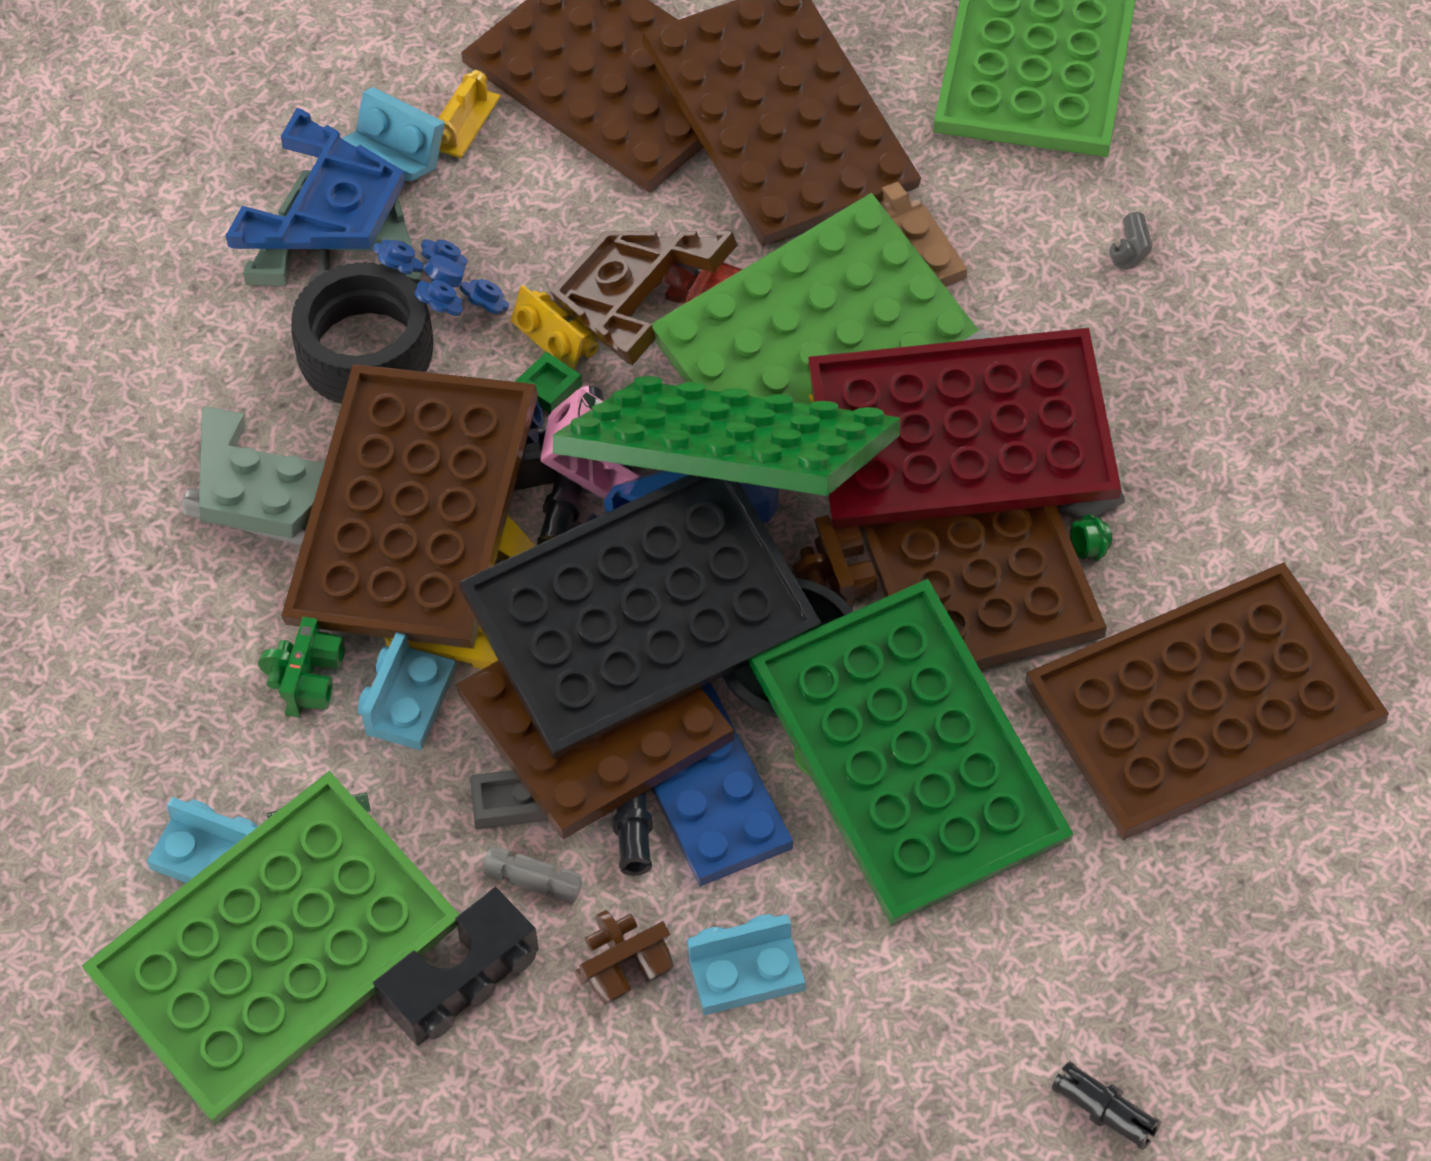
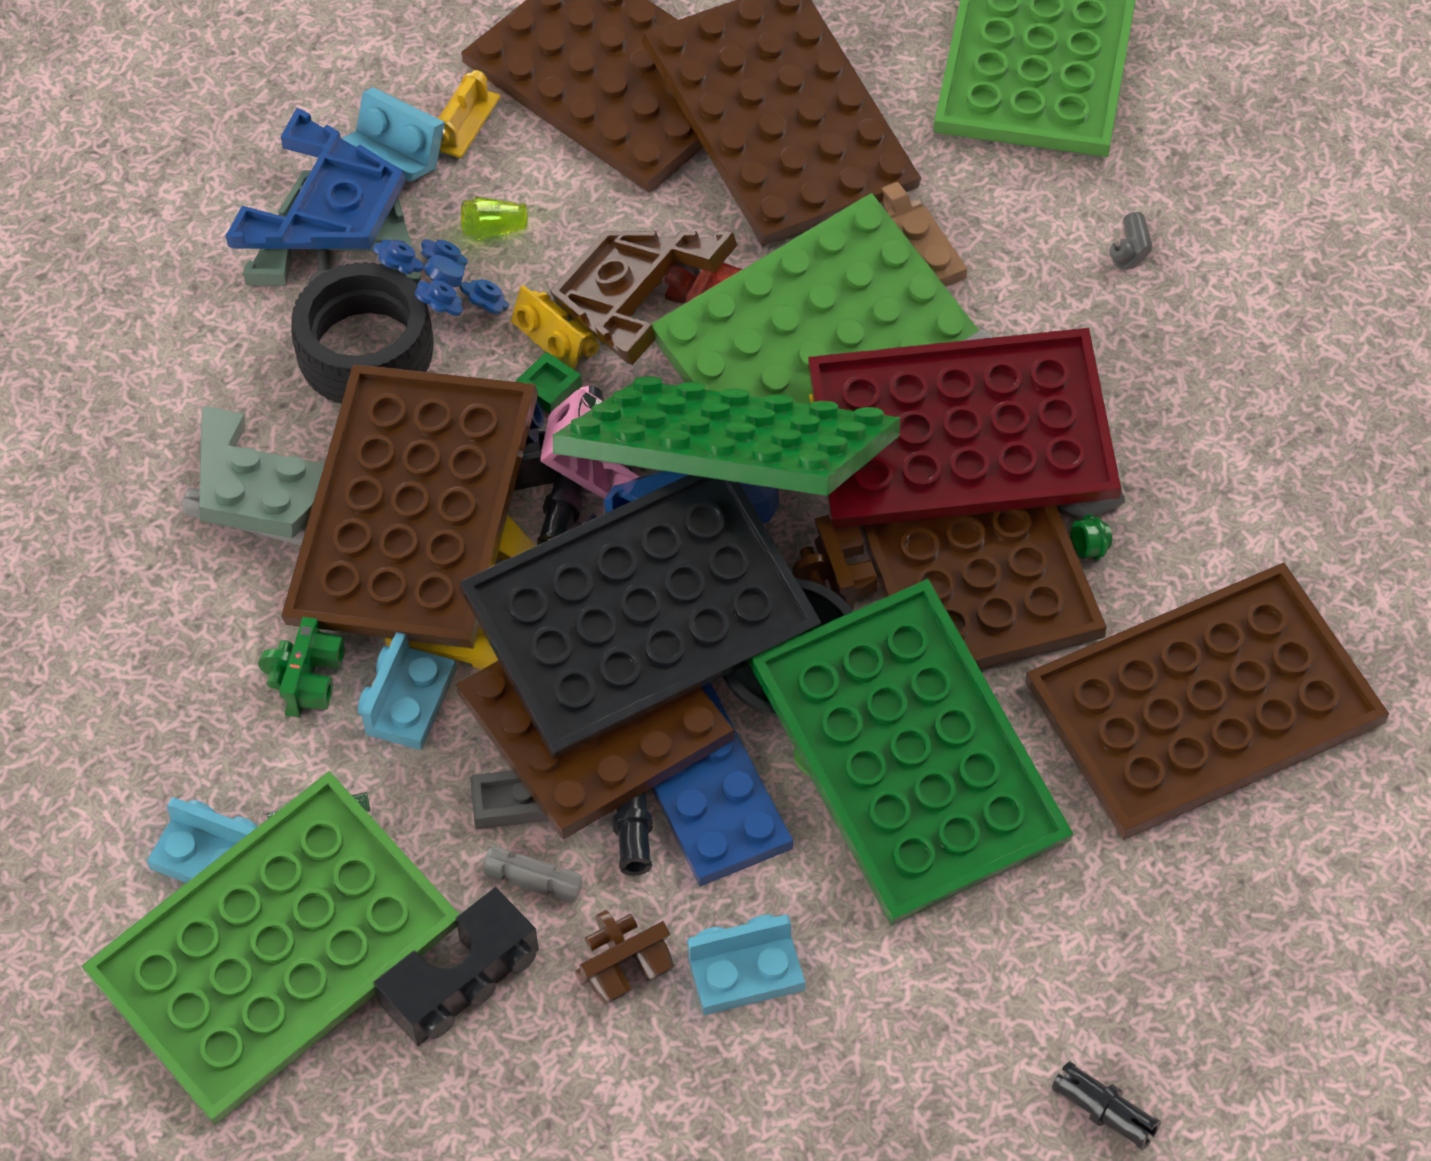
(492, 217): none -> clear neon green cone

